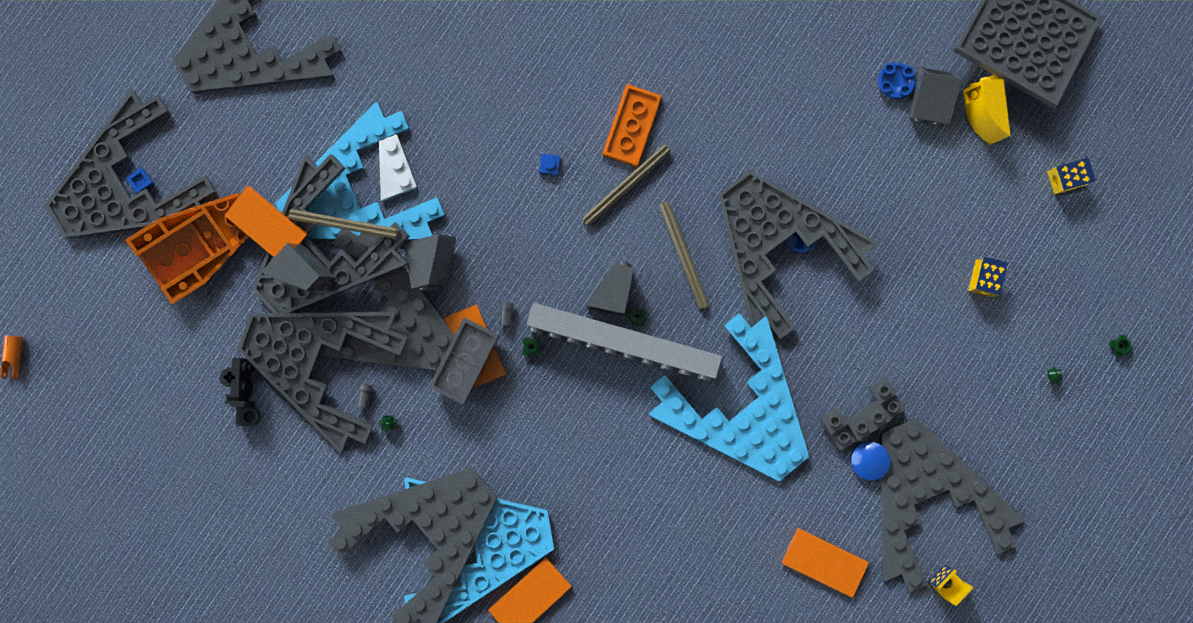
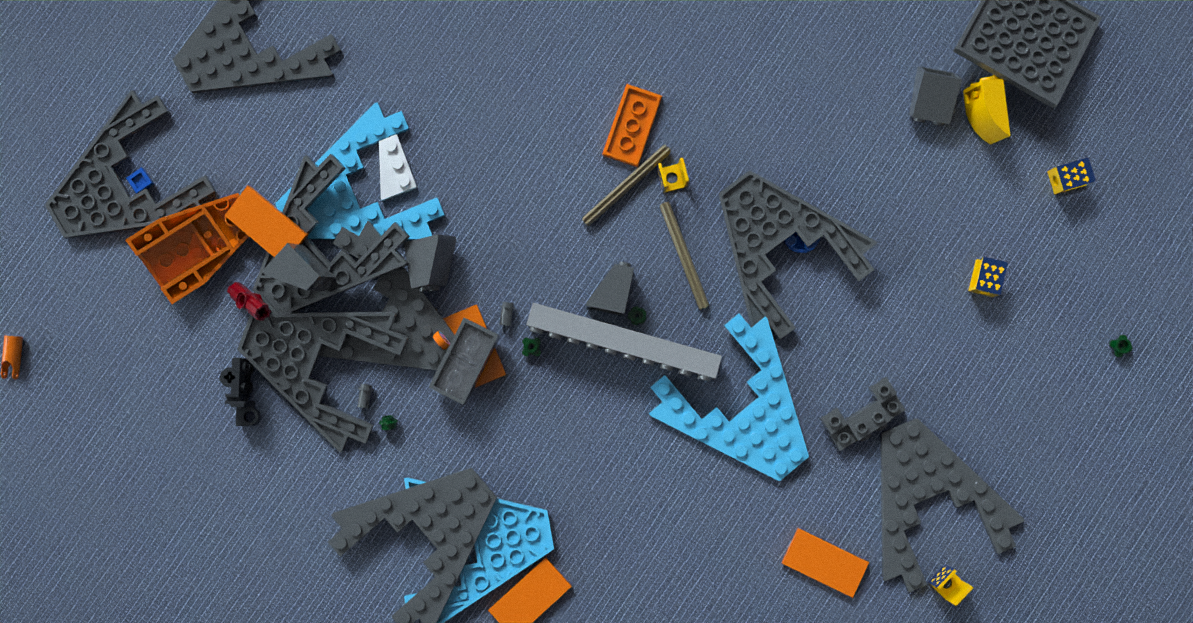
(249, 301): none -> dark red piece
(345, 224): dark tan axle -> none
(441, 340): none -> orange tile
(549, 164): blue plate -> none
(682, 176): none -> yellow piece
(870, 461): blue dish -> none
(896, 80): blue dish -> none
(1054, 375): dark green plate -> none

